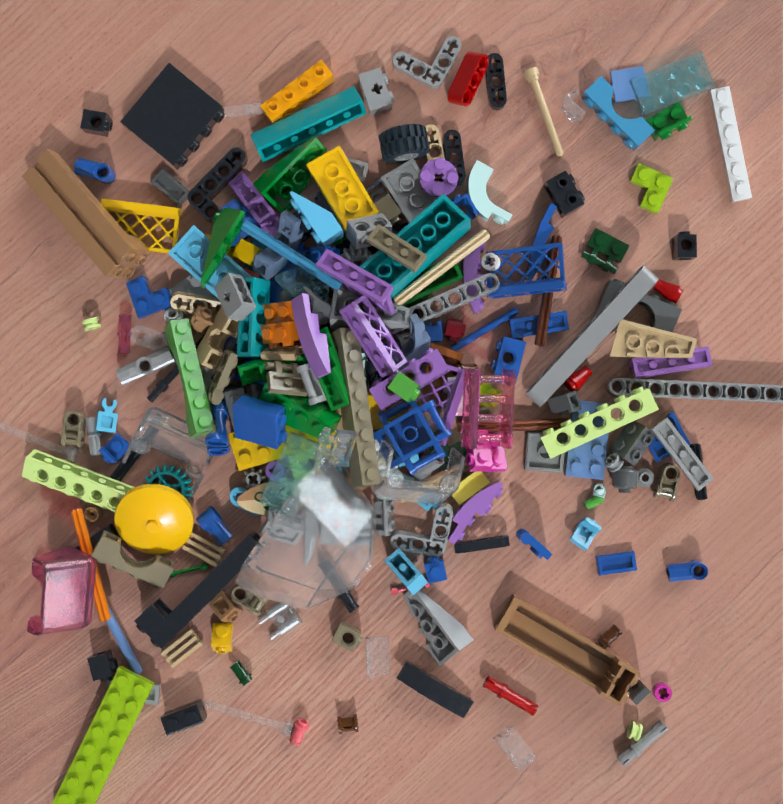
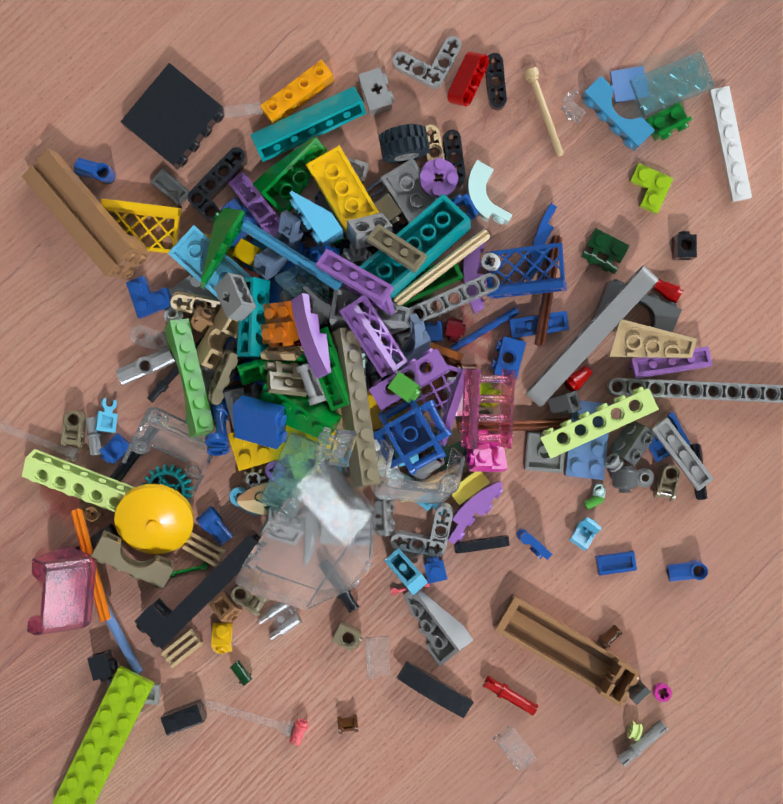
(90, 117): black brick -> none
(91, 324): yellowish green bush -> none
(124, 333): clear pink pin -> none
(564, 194): black brick -> none

